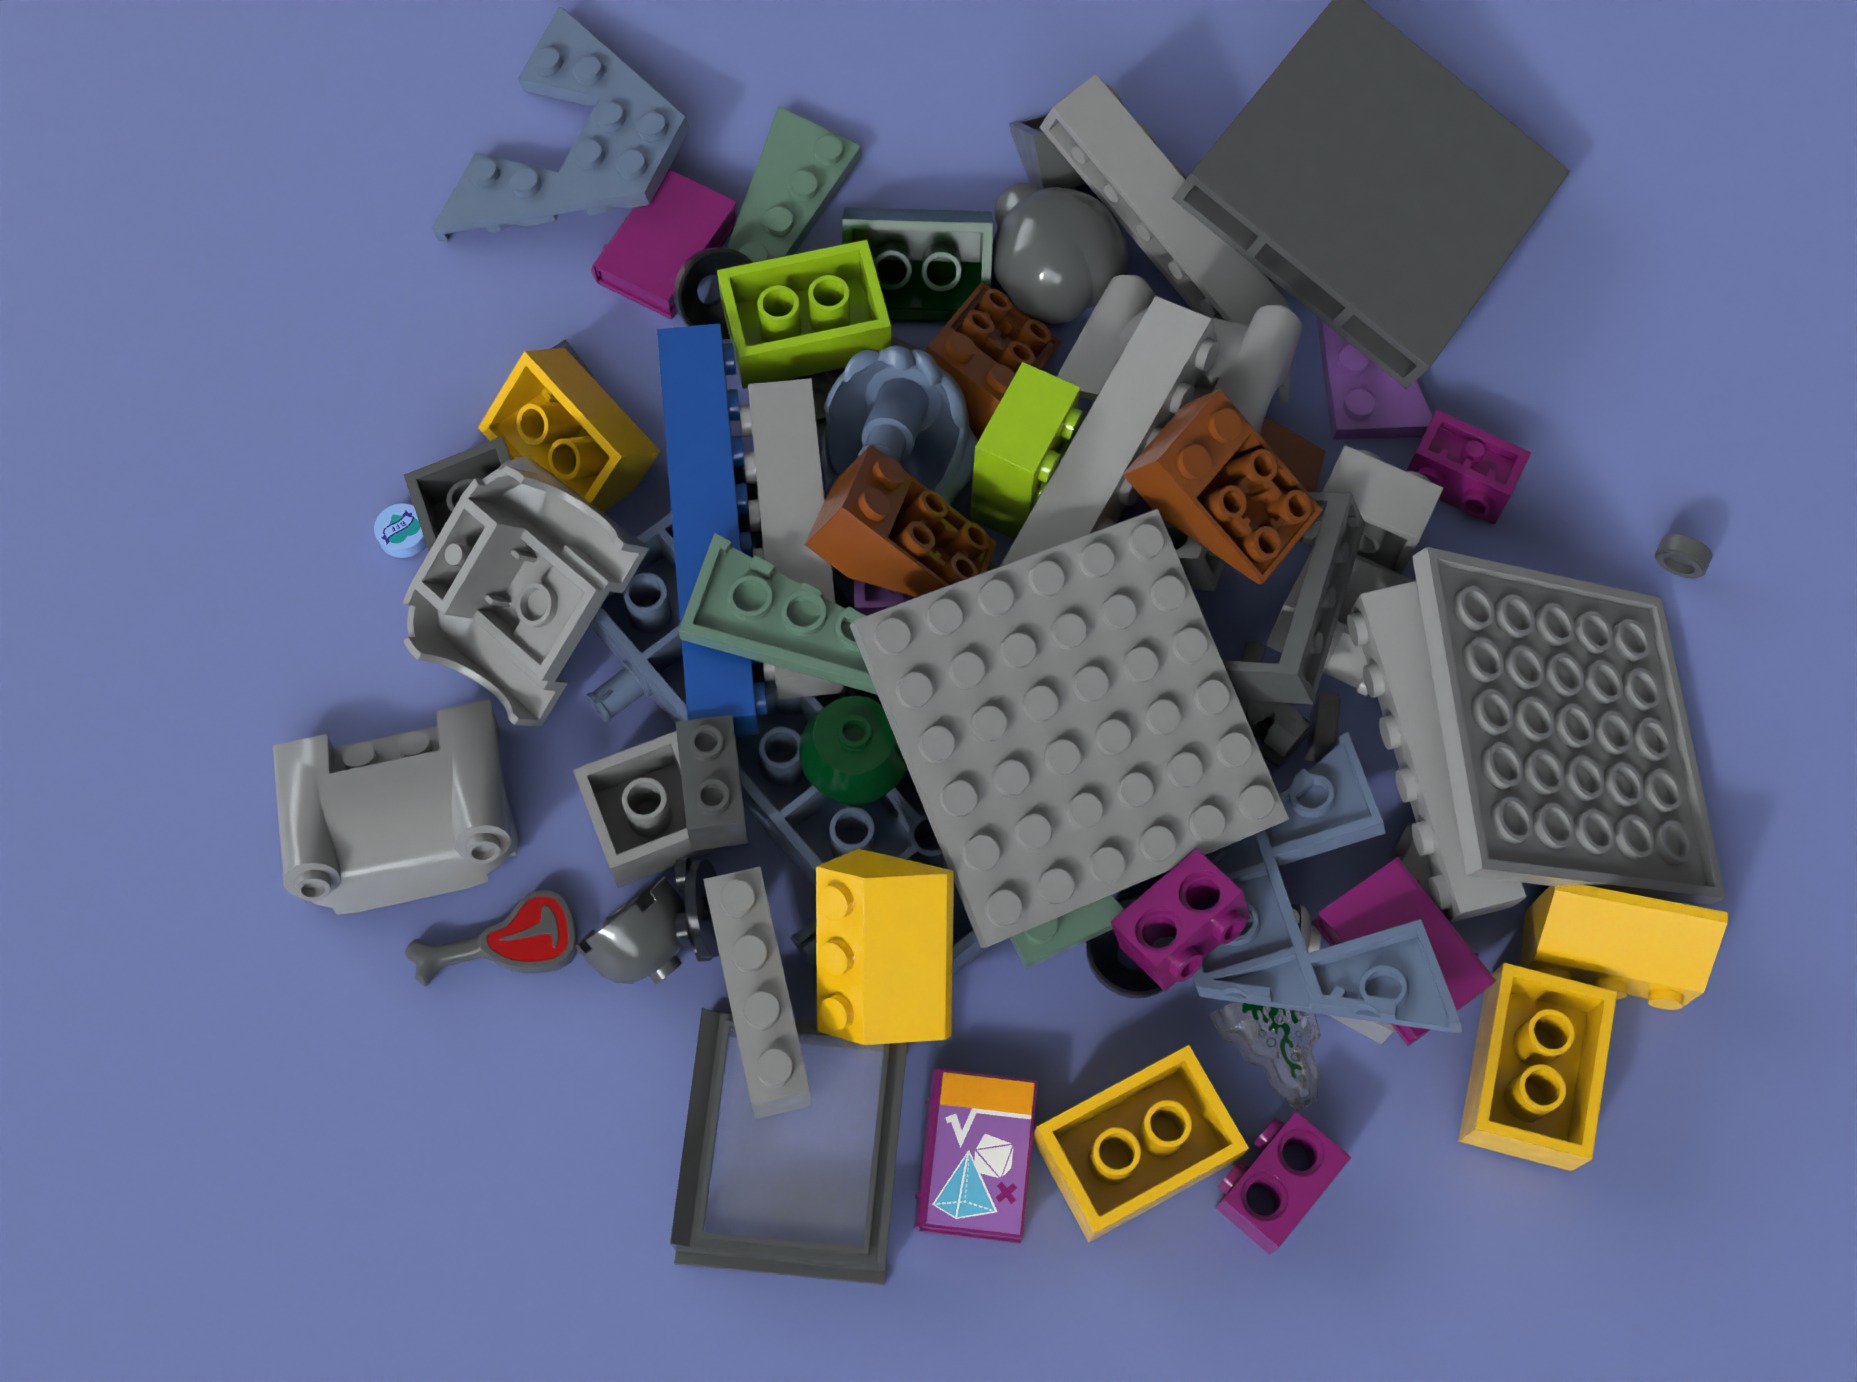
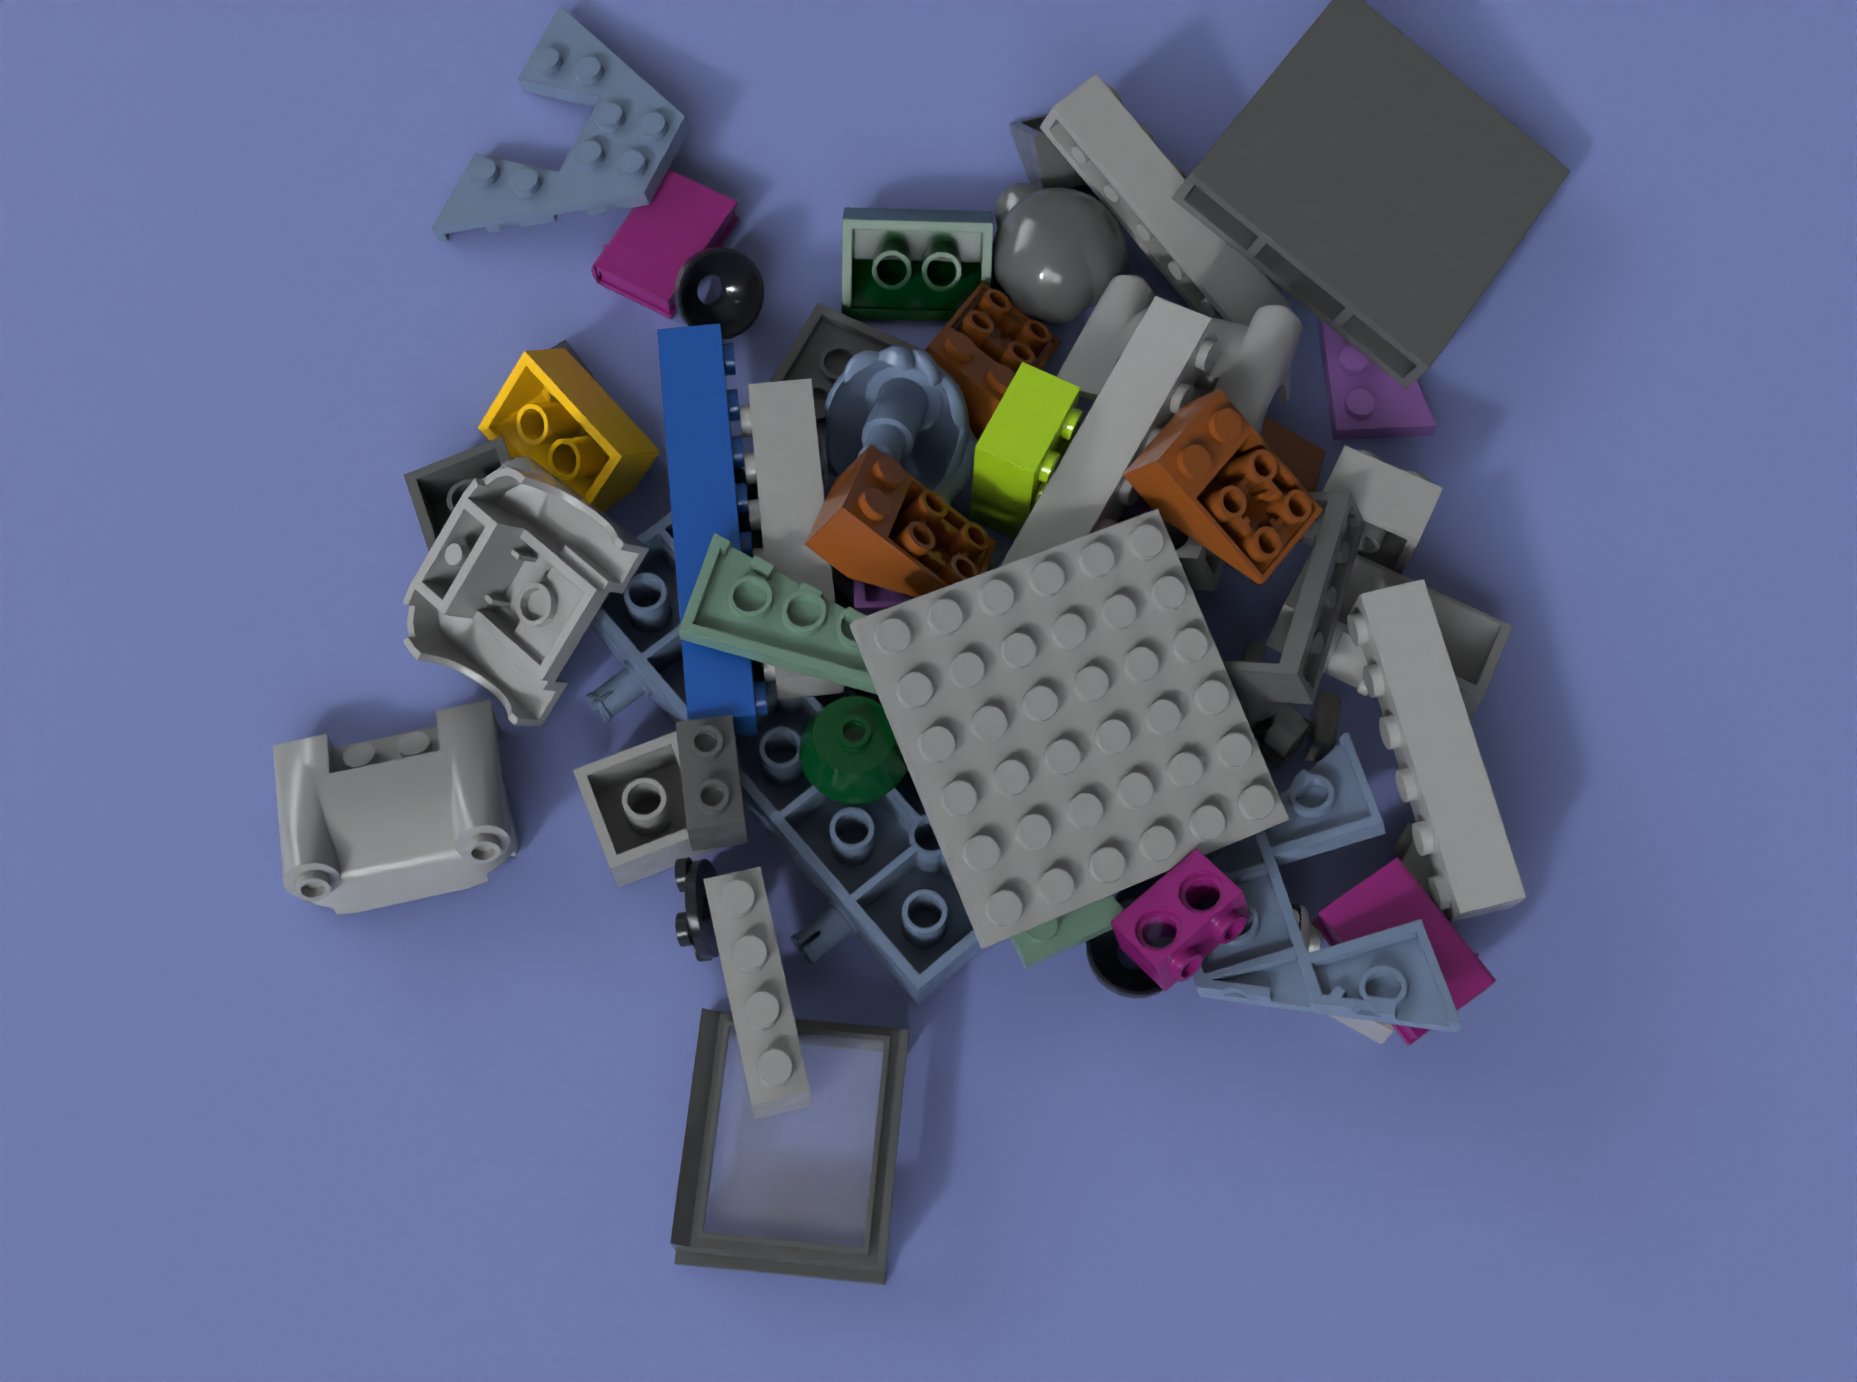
(399, 531): light blue tile -> none
(532, 939): dark grey piece -> none
(638, 937): dark grey cylinder -> none
(791, 186): sand green wing -> none
(803, 312): lime brick -> none
(884, 949): yellow slope -> none
(976, 1156): piece -> none
(1139, 1143): yellow brick -> none
(1277, 1042): clear rock -> none
(1290, 1189): magenta brick -> none
(1470, 465): magenta bracket -> none
(1538, 1067): yellow brick -> none
(1564, 731): light grey plate -> none
(1623, 942): yellow slope -> none
(1683, 556): dark grey tile -> none

